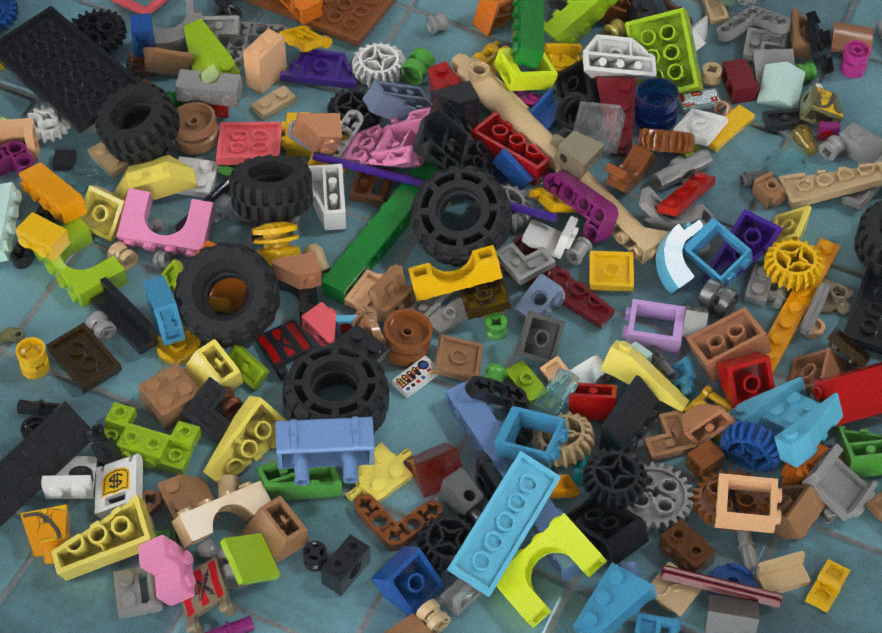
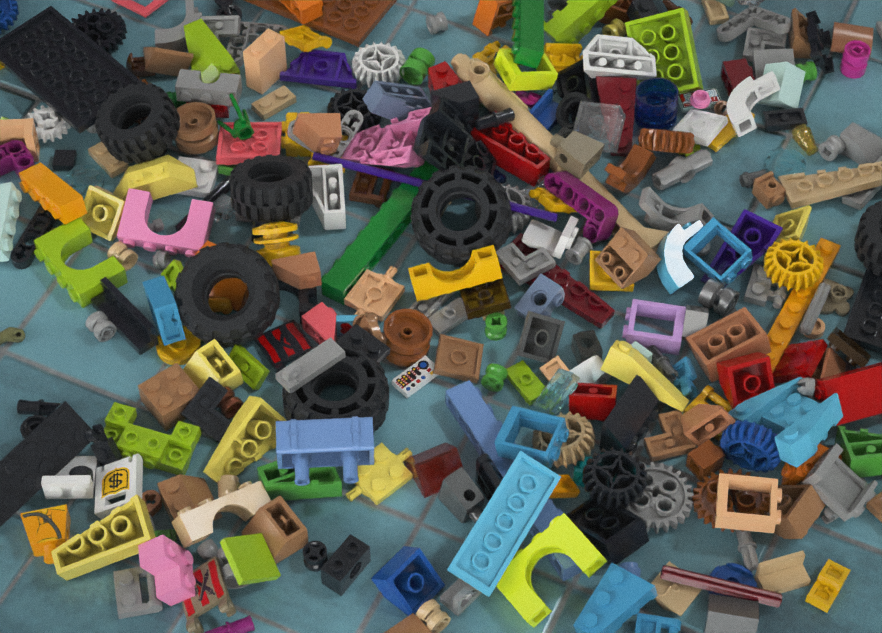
(32, 358): yellow wheel -> none
(42, 236): yellow brick -> none
(83, 357): dark brown plate -> none
(141, 33): blue brick -> none
(242, 126): none -> green plant
(310, 365): none -> light grey hinge
(322, 261): tan cone -> none
(391, 293): medium nougat slope -> none
(392, 527): dark orange beam -> none
(451, 535): black gear -> none
(494, 119): none -> black axle
(510, 395): black beam -> none
(512, 169): blue tile -> none
(581, 341): none -> clear smoke brick
(627, 258): none -> medium nougat slope
(686, 194): red plate -> none
(686, 548): reddish brown brick -> none
(700, 32): white piece -> none
(700, 99): none -> bright pink plate
(711, 74): tan wheel -> none
(745, 97): none -> white arch
(799, 360): none -> red plate
(808, 386): none -> light grey hinge
(820, 105): olive torso -> none
(826, 129): magenta tile -> none

